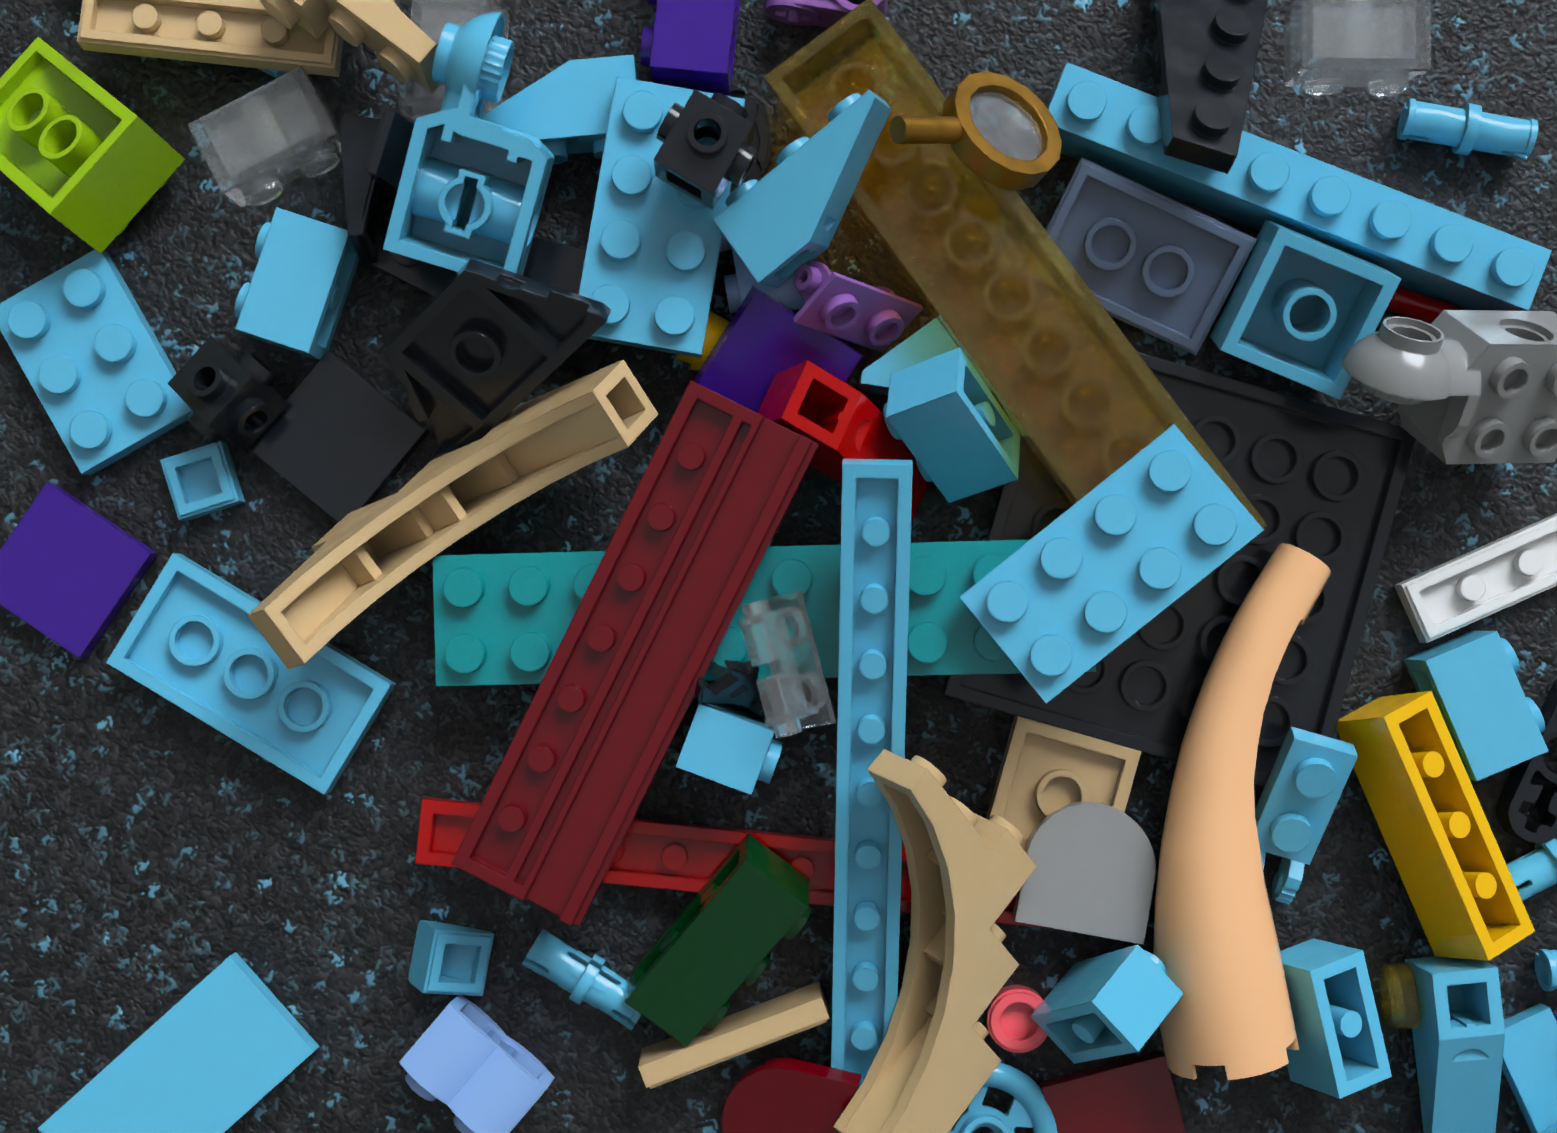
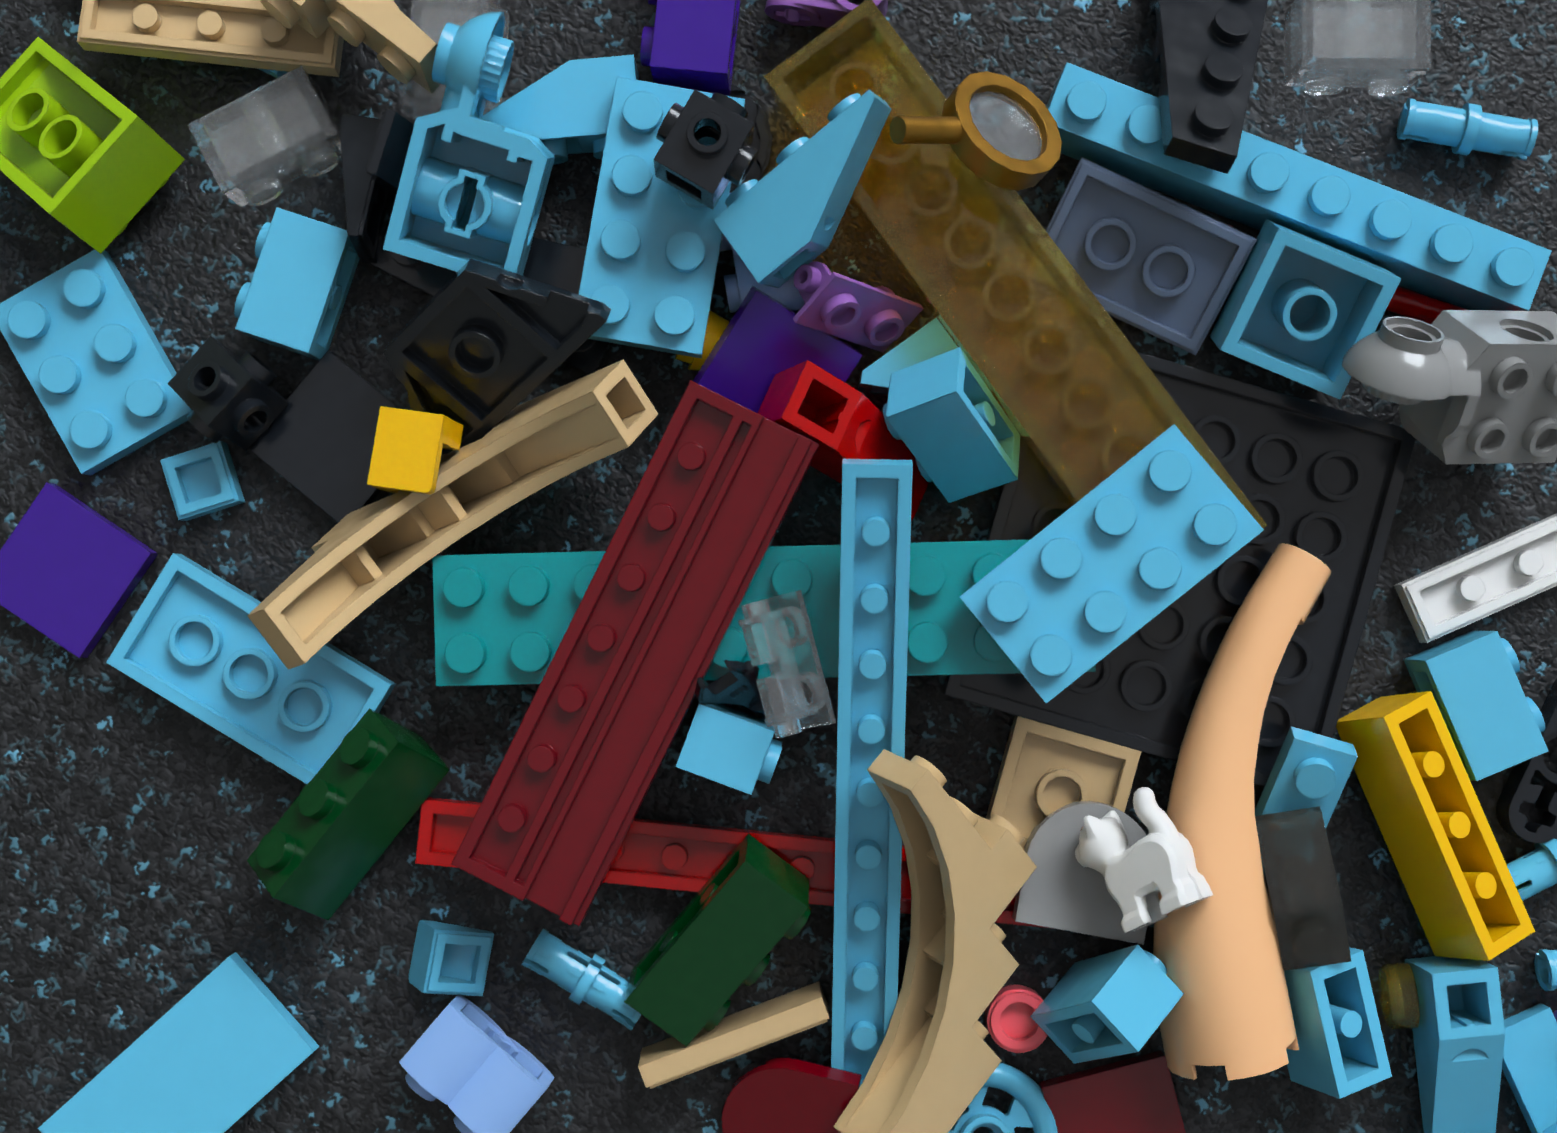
(347, 815): none -> dark green brick
(410, 449): none -> yellow panel
(1154, 864): none -> white animal
(1302, 889): none -> clear smoke slope

